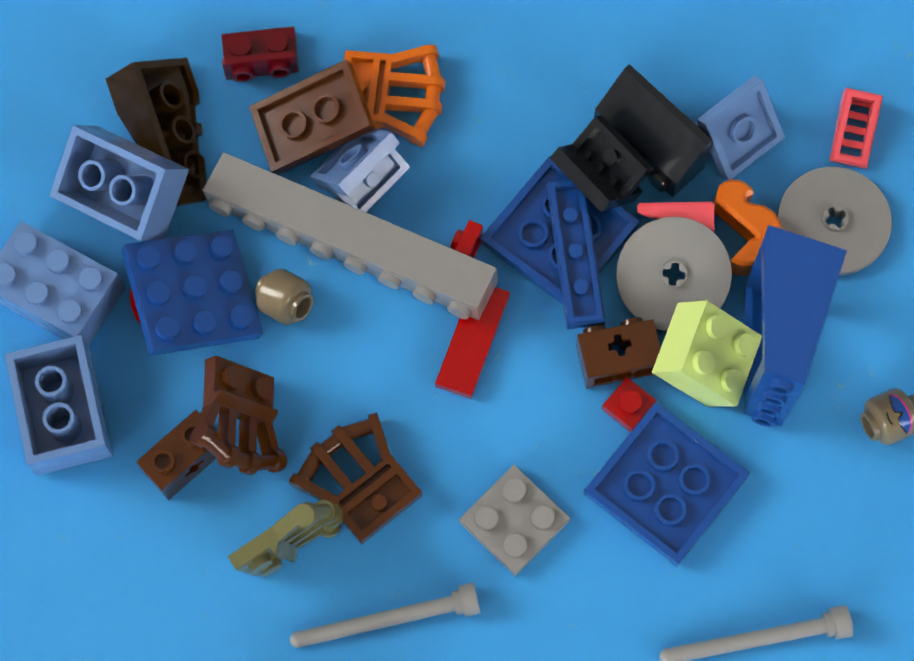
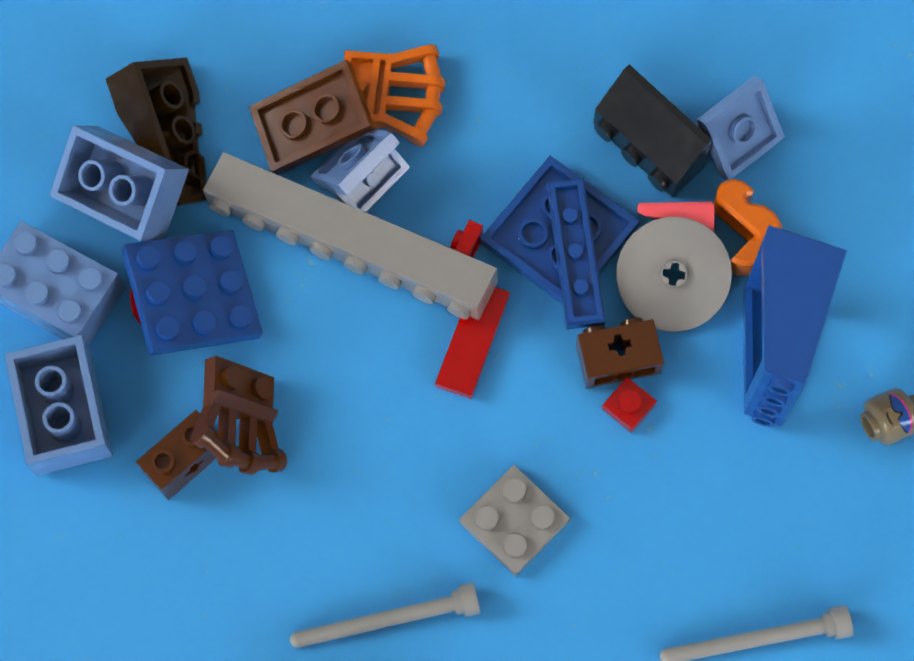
(260, 54): dark red bracket -> none
(284, 296): dark tan head -> none
(286, 536): olive plate -> none
(376, 495): reddish brown plate -> none
(603, 165): black bracket -> none
(666, 483): blue plate -> none
(707, 354): yellowish green brick -> none
(841, 193): light grey piece -> none
(860, 99): coral slope -> none

